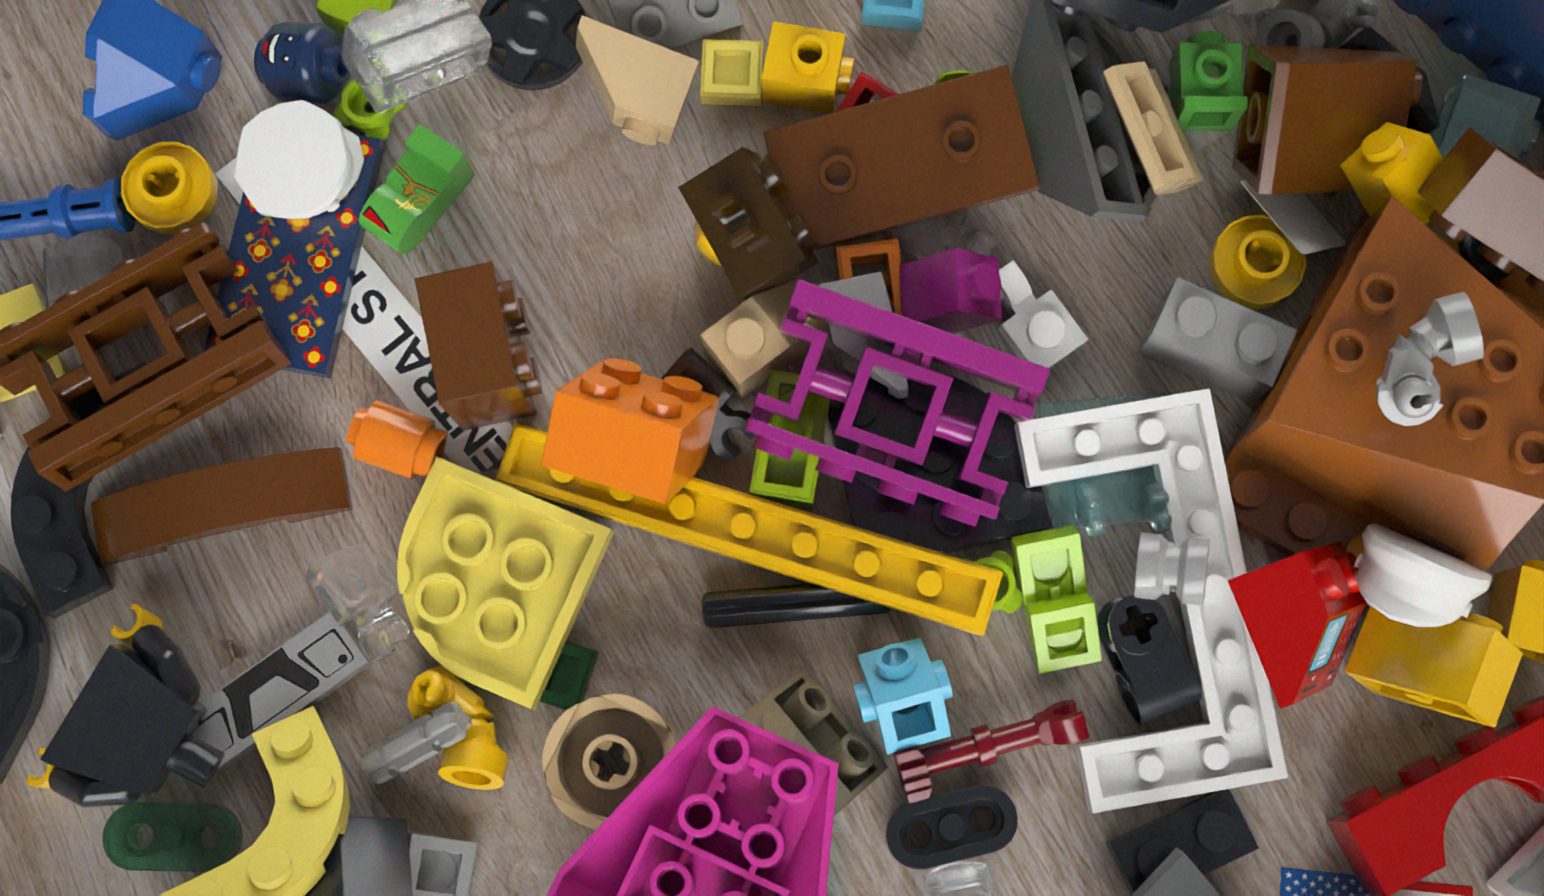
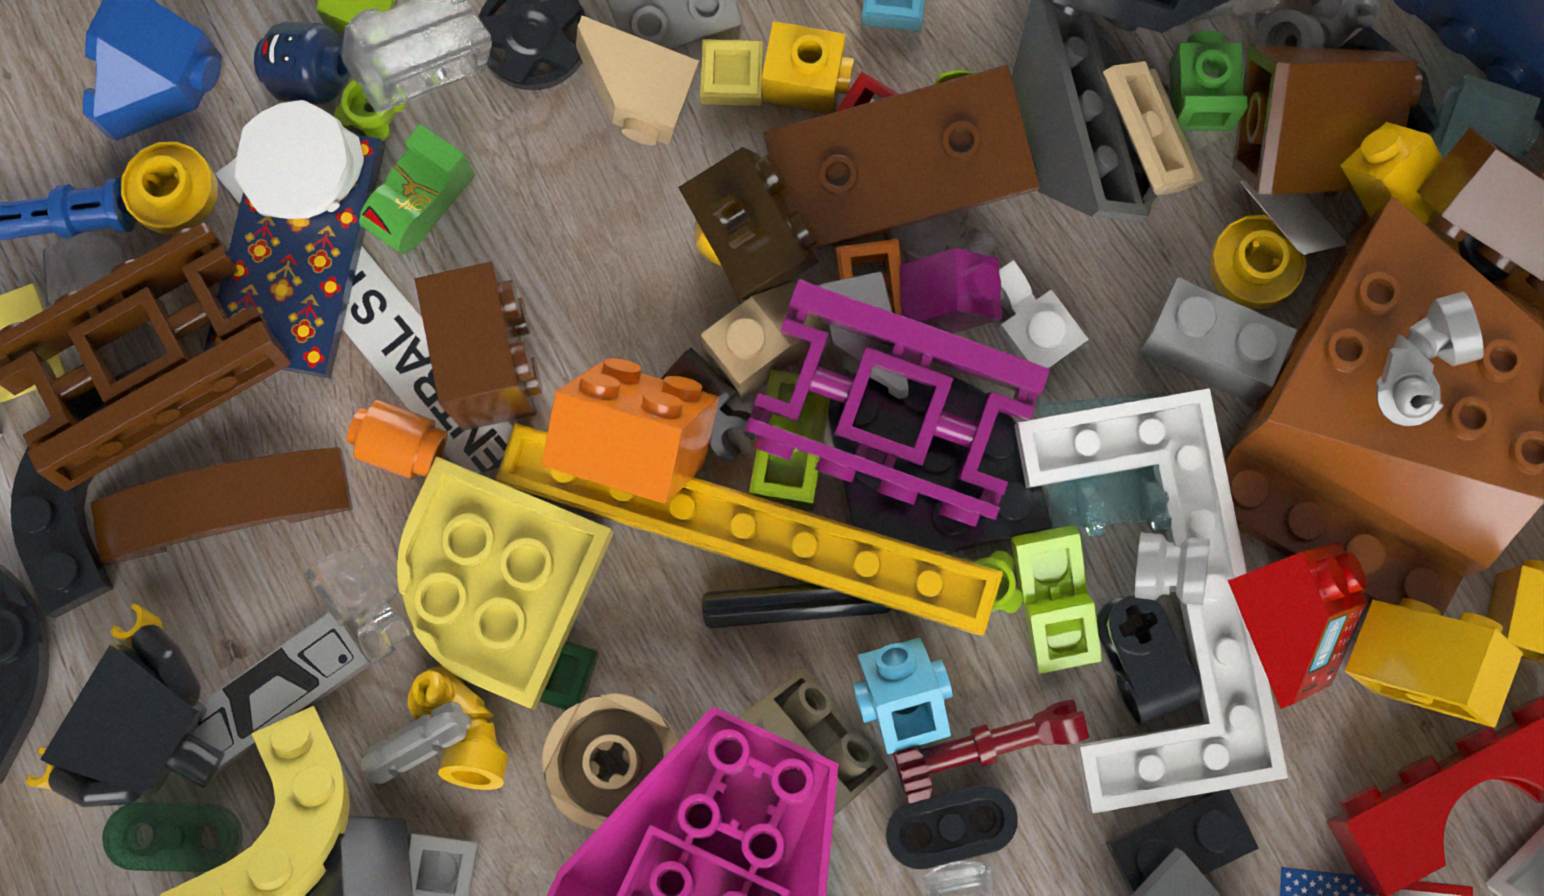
(1415, 580): white hat -> none

